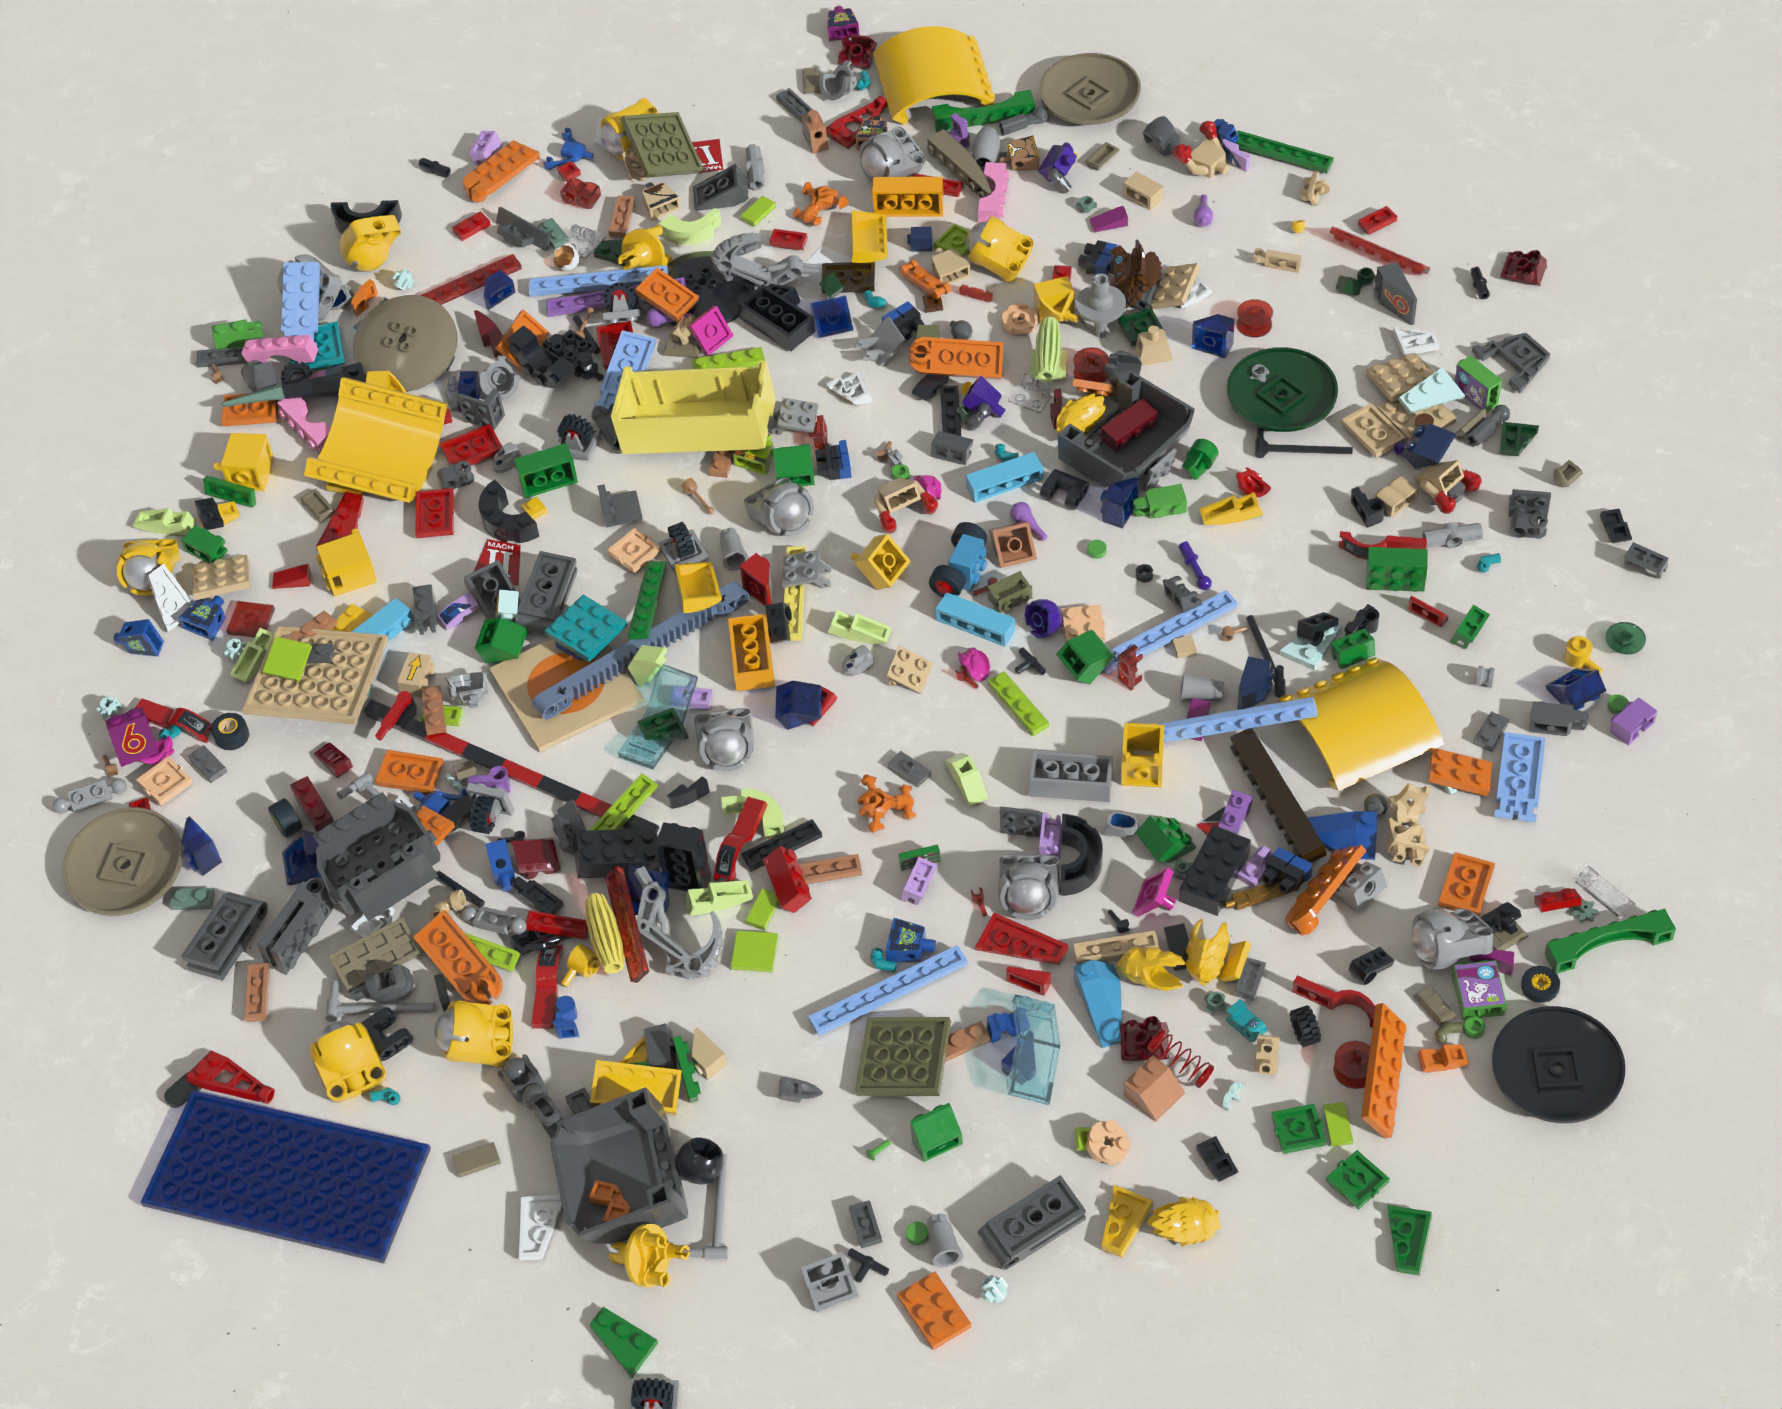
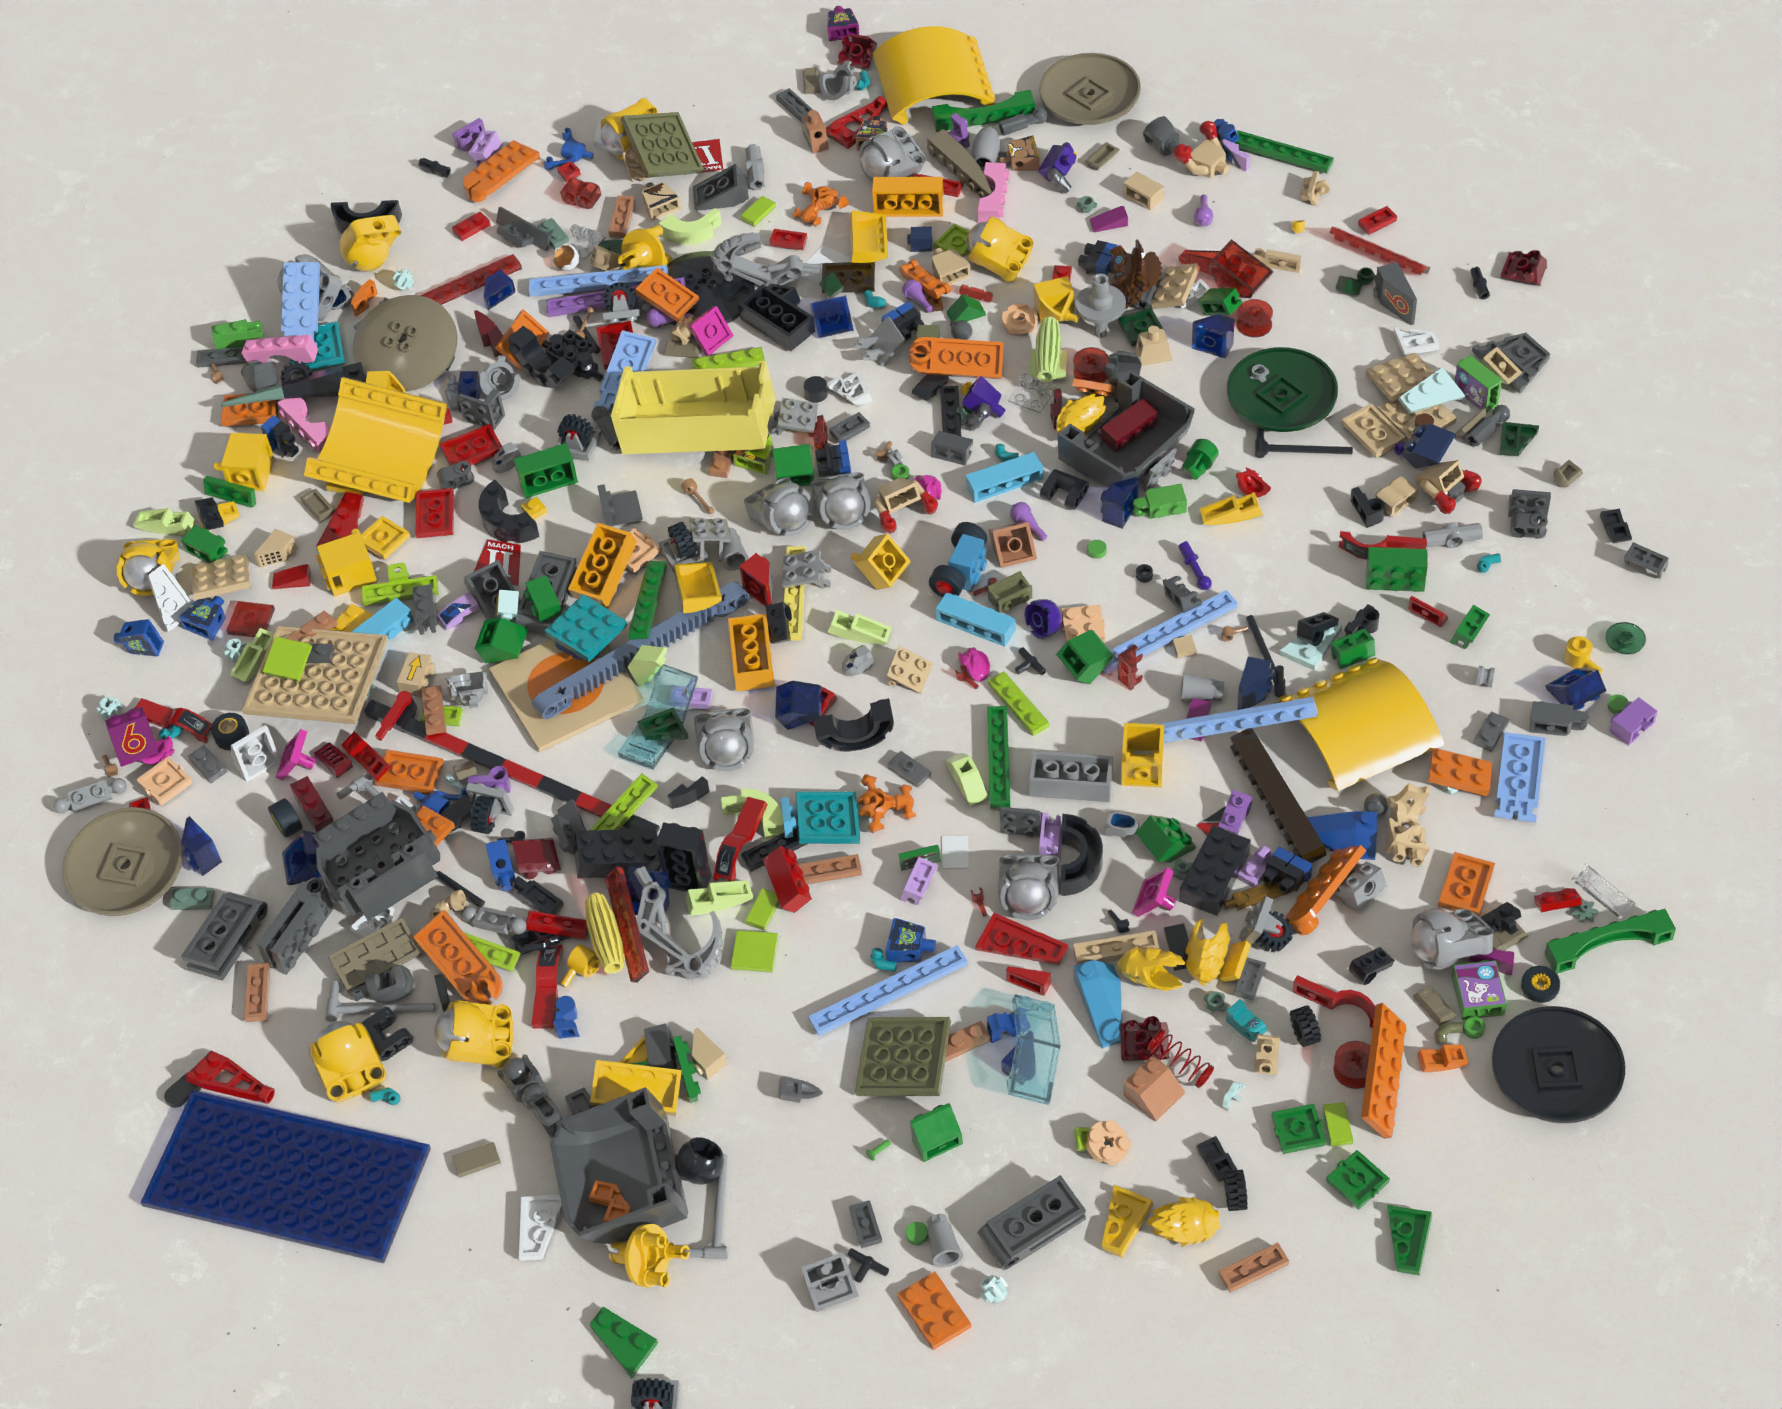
(255, 753): none -> white slope
(275, 549): none -> tan slope
(280, 436): none -> black hips
(293, 756): none -> dark pink tile
(366, 756): none -> red slope
(384, 537): none -> yellow plate
(399, 586): none -> lime plate
(466, 135): none -> medium lavender plate
(543, 599): none -> green brick
(602, 564): none -> light orange brick
(604, 259): none -> tan slope
(710, 530): none -> light grey plate
(788, 819): none -> medium azure plate
(815, 389): none -> black piece
(827, 818): none -> teal plate
(842, 499): none -> piece
(849, 427): none -> dark grey plate
(857, 733): none -> black brick
(913, 290): none -> medium lavender piece
(955, 852): none -> white sticker
(965, 309): none -> green slope
(998, 757): none -> green plate
(1220, 301): none -> green brick
(1231, 268): none -> clear red slope
(1235, 1190): none -> black tyre
(1253, 1267): none -> nougat plate
(1266, 927): none -> plate
(1501, 366): none -> tan slope

